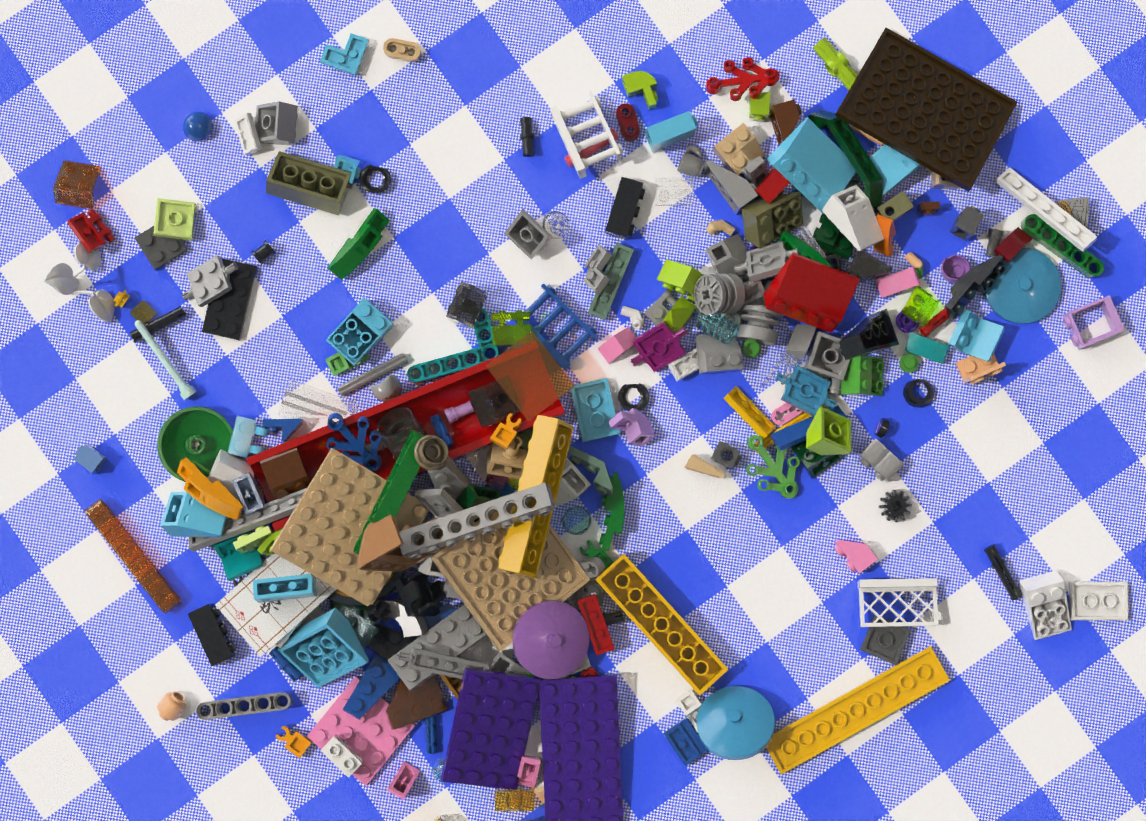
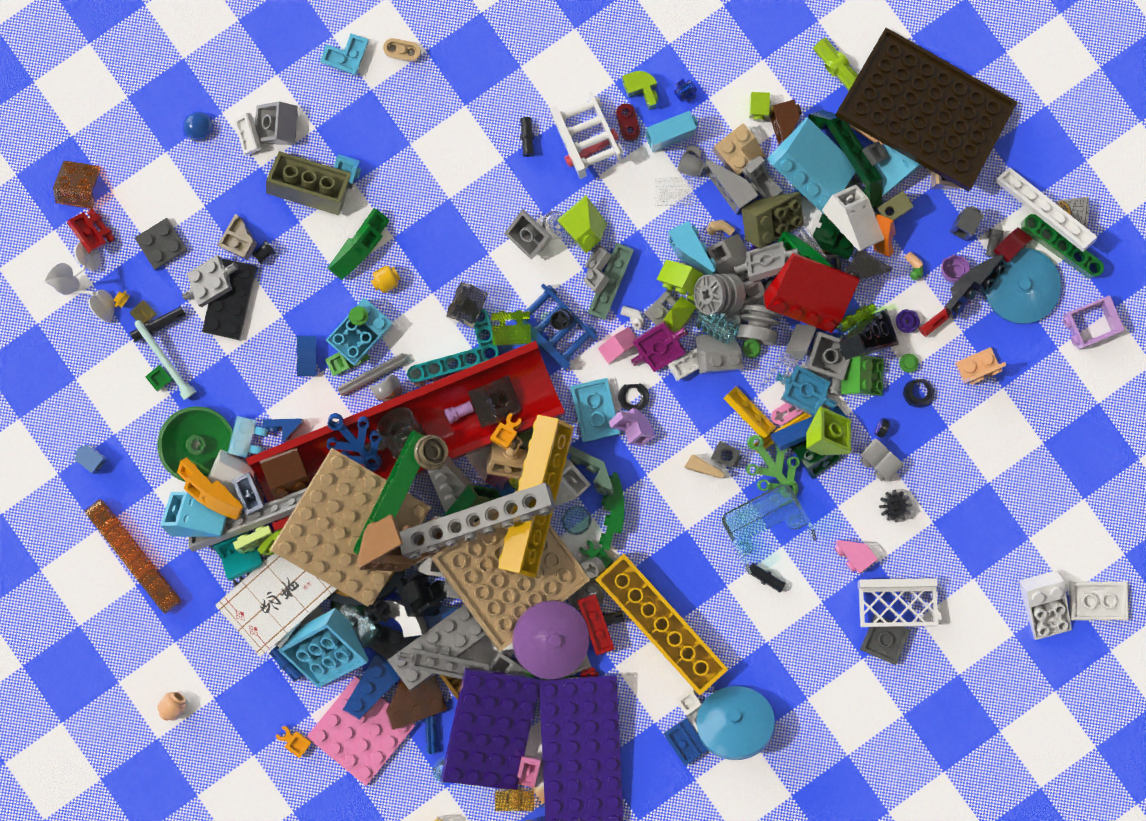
(158, 378): none -> green plate
(174, 219): yellowish green tile -> none
(212, 634): black brick -> none
(236, 710): light grey beam -> none
(238, 239): none -> dark tan wing
(284, 588): medium azure brick -> none
(306, 355): none -> blue slope
(313, 403): clear slope -> none
(342, 755): white brick -> none
(358, 315): none -> bright green plate
(364, 179): black piece -> none
(385, 279): none -> yellow head
(403, 780): bright pink slope -> none
(438, 502): light grey plate -> none
(441, 430): blue axle -> none
(530, 376): clear orange piece -> none
(558, 321): none -> black wheel
(583, 224): none -> lime slope
(625, 208): black brick -> none
(685, 90): none -> clear blue gear
(689, 249): none -> medium azure slope
(762, 513): none -> clear light blue windscreen
(765, 77): red plant -> none
(767, 578): none -> black pin
(772, 185): red slope -> none
(851, 320): none -> clear neon green plate
(856, 709): yellow plate -> none
(875, 153): none -> dark grey plate
(897, 282): bright pink slope -> none
(920, 306): clear neon green plate -> none
(927, 348): teal slope -> none
(928, 208): reddish brown plate -> none
(976, 336): medium azure bracket -> none
(993, 553): black pin -> none

